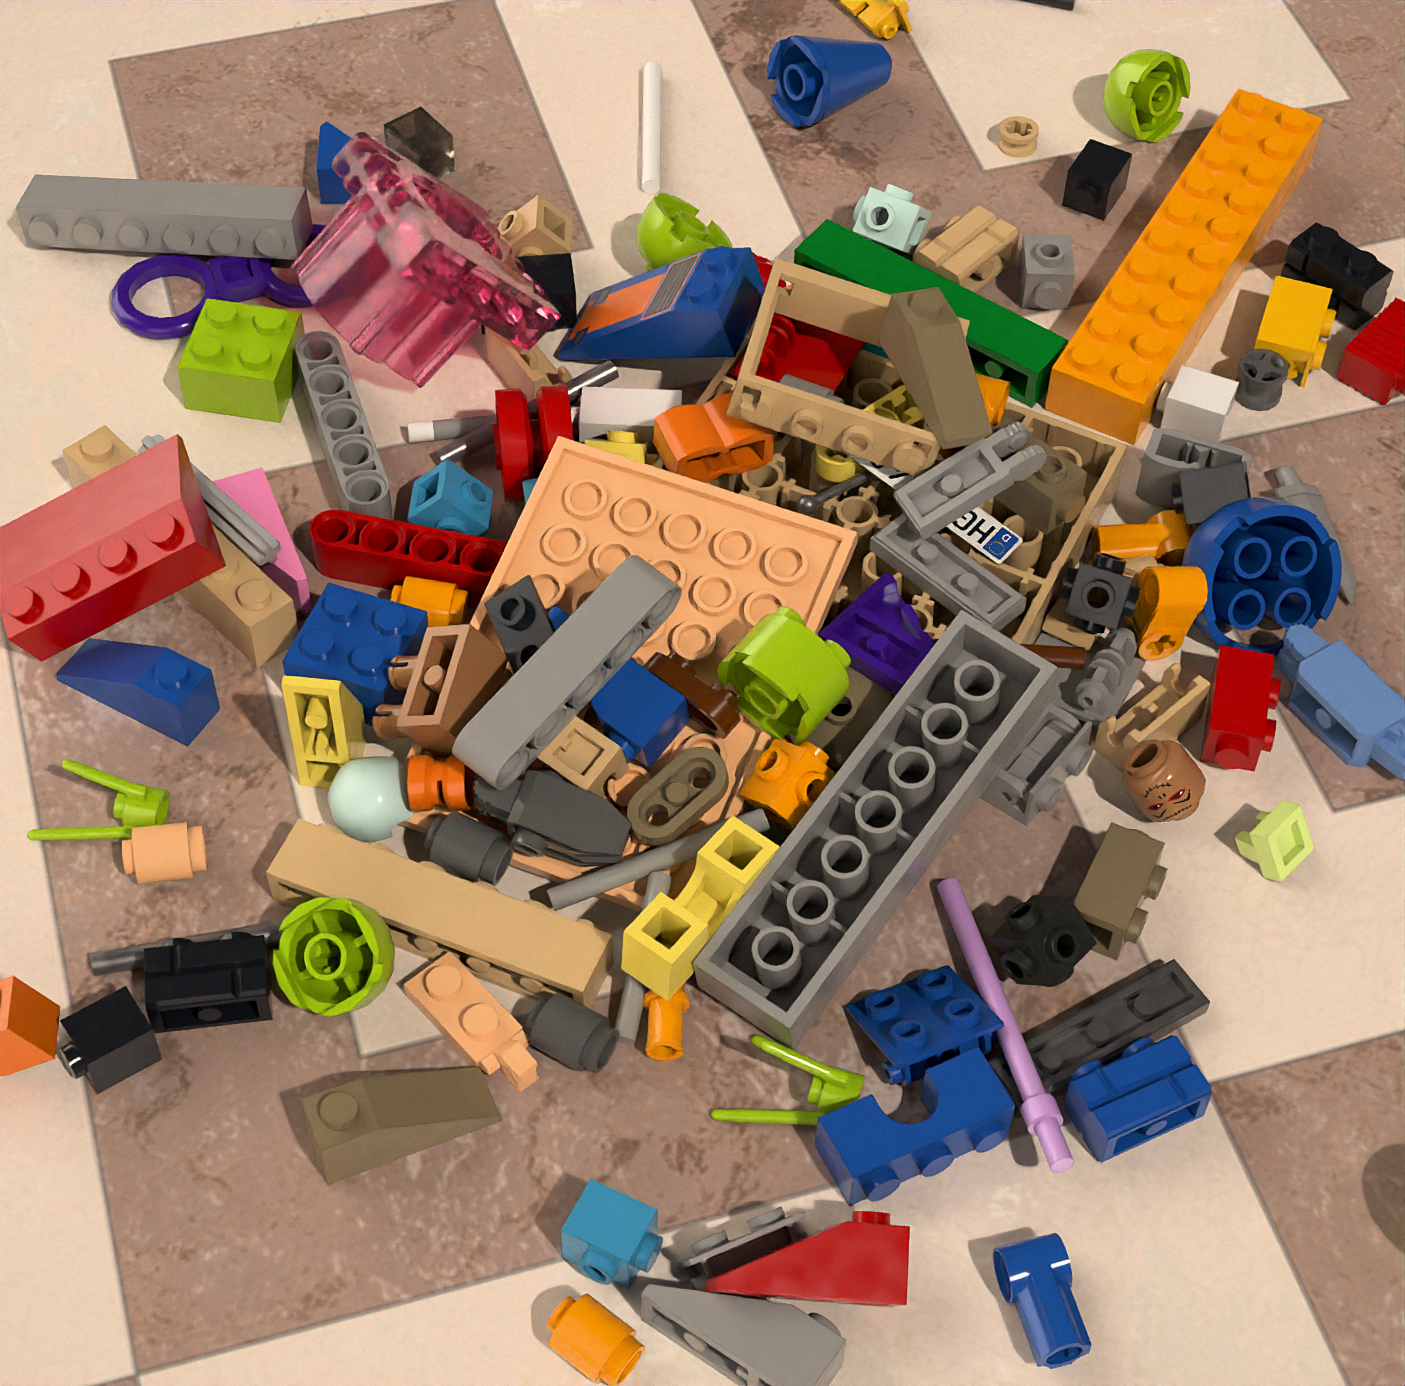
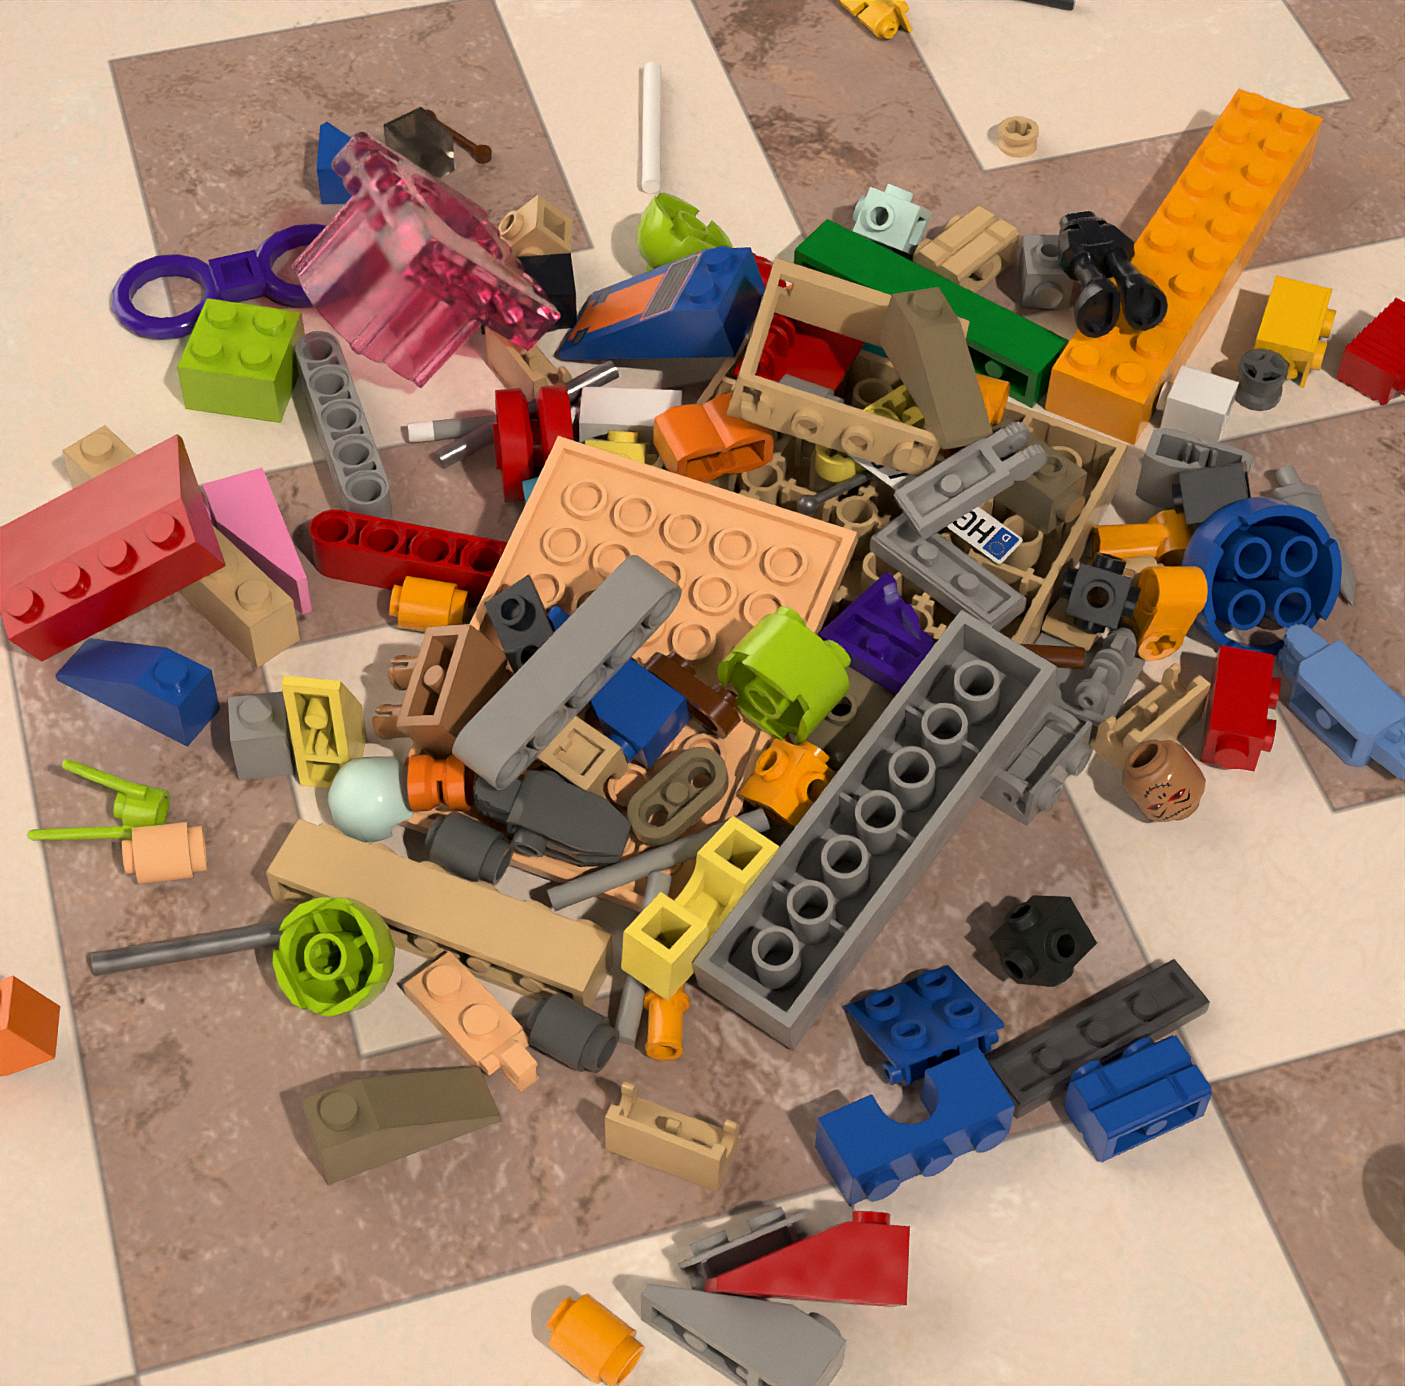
(109, 1041): black brick -> none
(165, 216): light grey brick -> none
(208, 982): black brick -> none
(230, 517): light grey axle -> none
(260, 736): none -> light grey brick
(353, 642): blue brick -> none
(451, 501): dark azure brick -> none
(481, 153): none -> reddish brown hinge
(611, 1236): dark azure brick -> none
(670, 1139): none -> tan hinge
(824, 75): blue cone -> none
(829, 1090): lime plant -> none
(1039, 1109): lavender bar -> none
(1039, 1282): blue piece -> none
(1092, 254): none -> black piece
(1097, 179): black brick -> none
(1117, 885): dark tan brick -> none
(1146, 93): lime cylinder -> none
(1277, 841): yellowish green tile -> none
(1332, 262): black brick -> none

